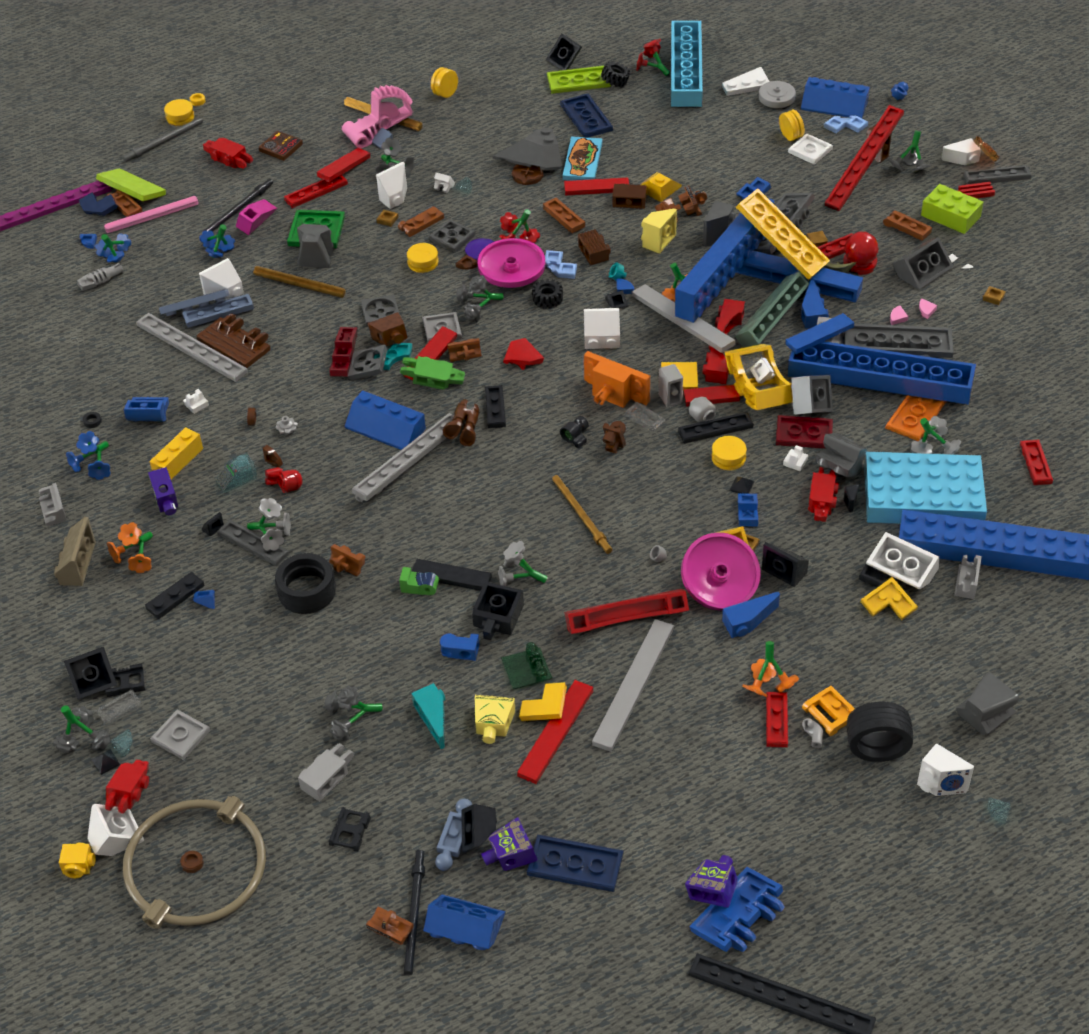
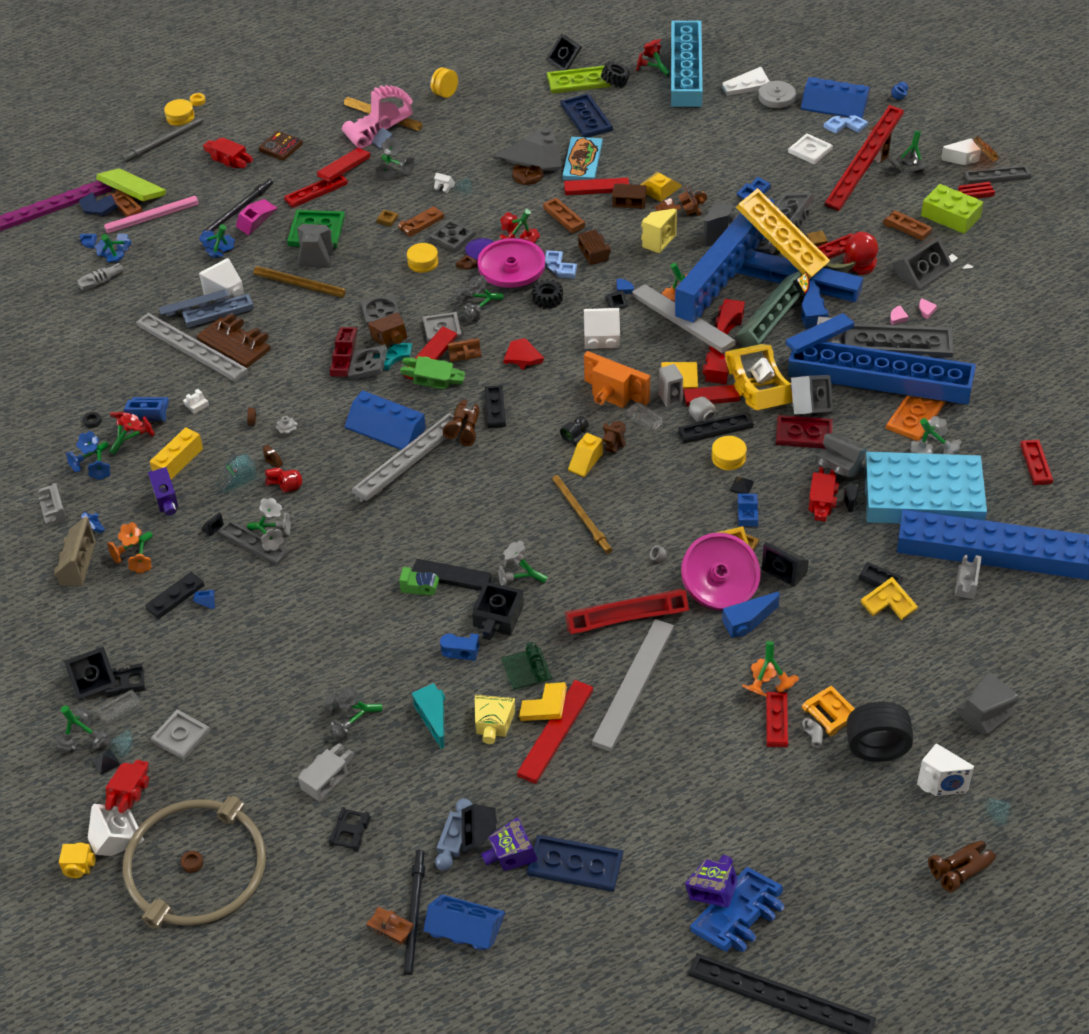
(94, 522): none -> blue piece
(129, 422): none -> red plant
(305, 601): black tyre -> none
(345, 560): dark orange hips -> none
(392, 185): white slope -> none
(586, 454): none -> yellow slope
(617, 271): teal tile -> none
(791, 125): yellow head -> none
(795, 458): white tile -> none
(802, 283): none -> tile
(904, 561): white slope -> none
(968, 854): none -> reddish brown piece
(994, 295): pearl gold tile -> none

